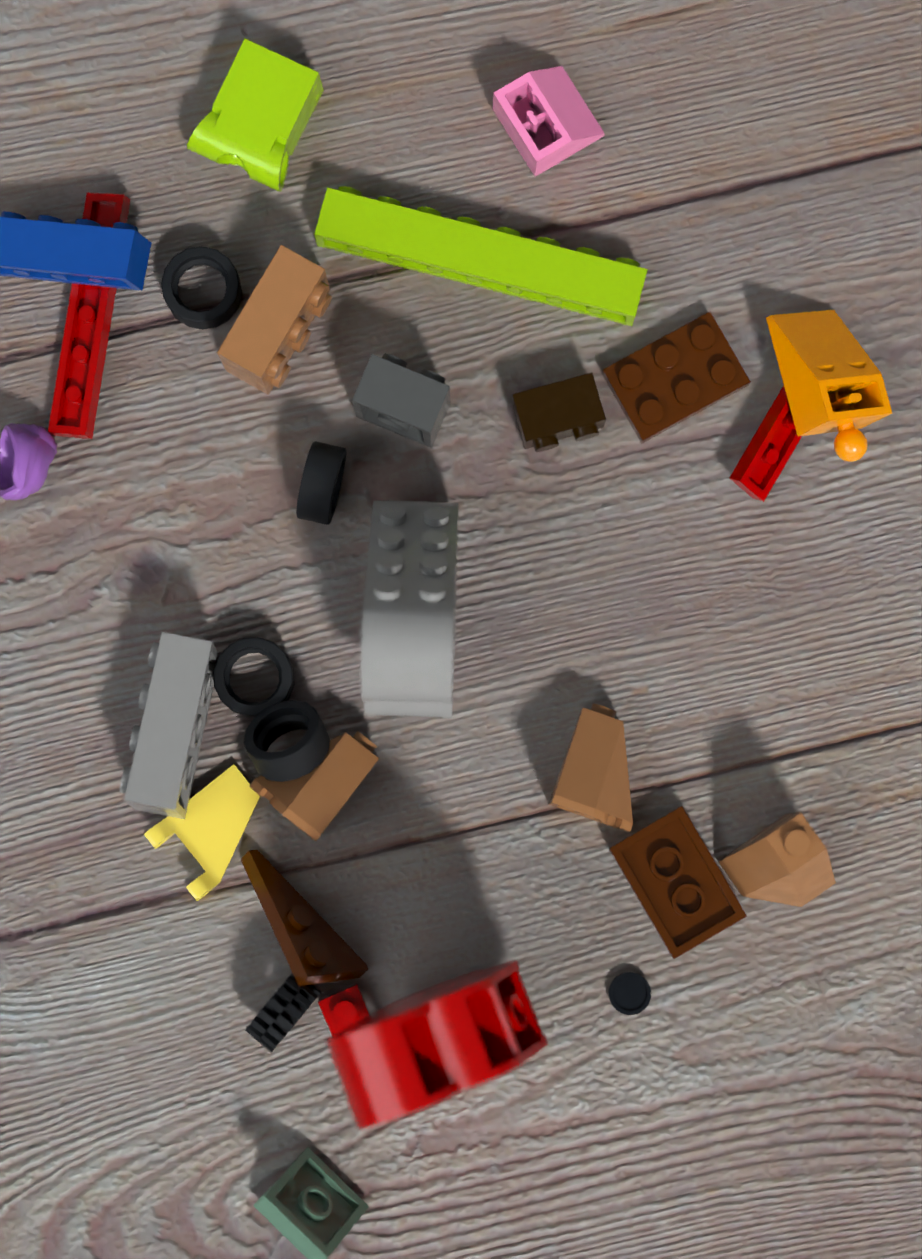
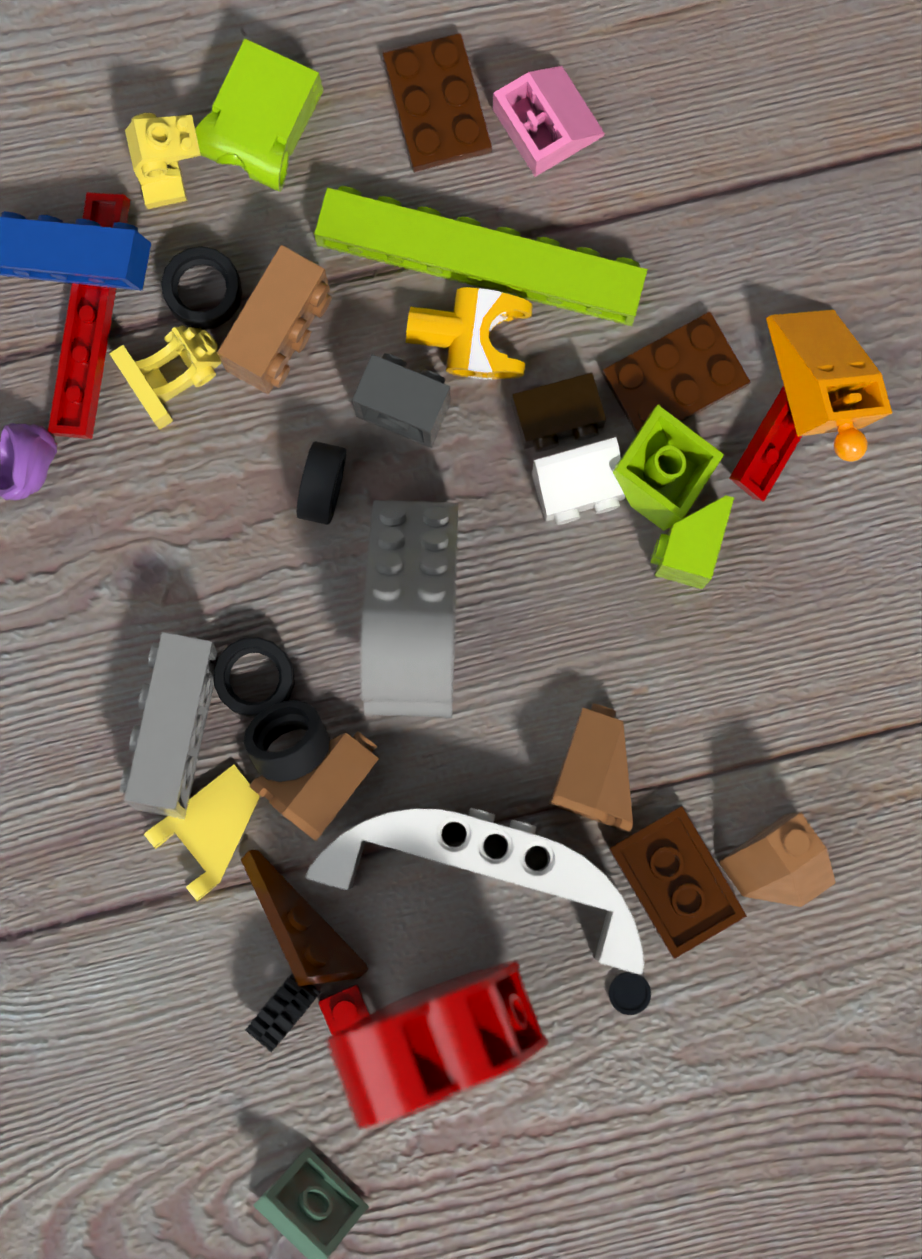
(153, 146): none -> light yellow tile
(196, 350): none -> light yellow tile
(437, 102): none -> reddish brown plate
(468, 332): none -> yellow connector
(564, 874): none -> white slope
(578, 481): none -> white slope
(665, 468): none -> lime slope
(693, 545): none -> lime slope

